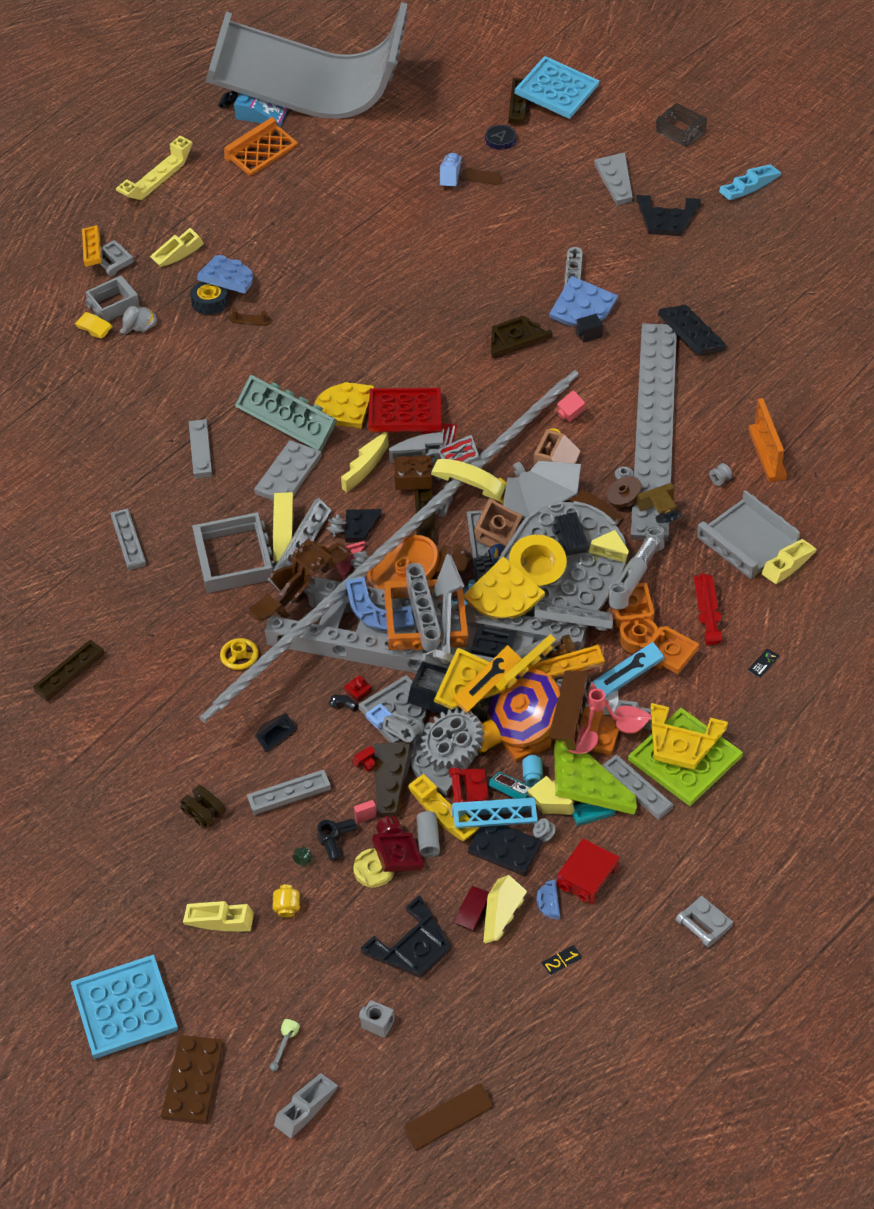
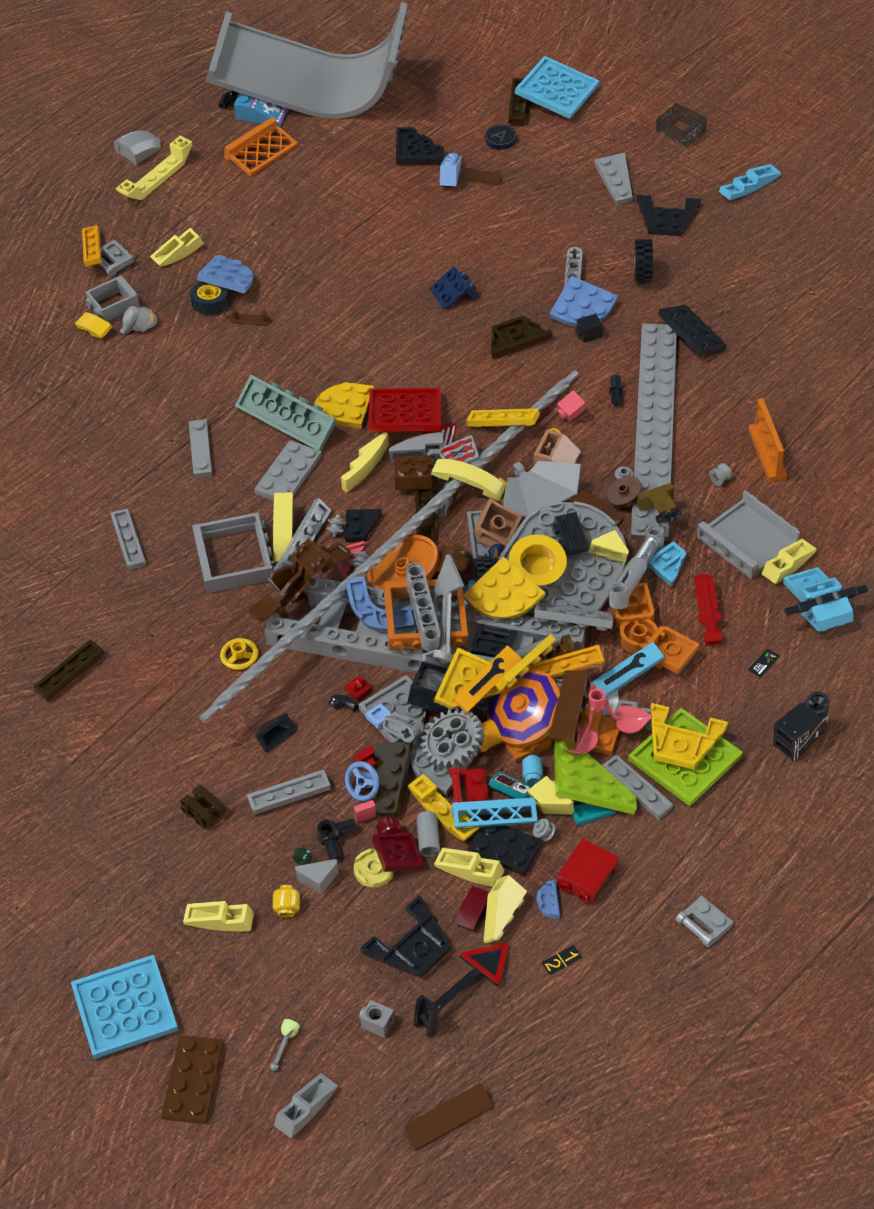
(137, 146): none -> light grey slope
(317, 875): none -> light grey slope
(364, 780): none -> medium blue piece
(416, 148): none -> black plate
(452, 287): none -> dark blue bracket
(469, 866): none -> light yellow slope
(484, 961): none -> black piece
(502, 417): none -> yellow plate
(616, 390): none -> black axle
(643, 260): none -> black wheel
(668, 562): none -> medium azure wing
(802, 725): none -> black piece
(821, 599): none -> medium azure piece

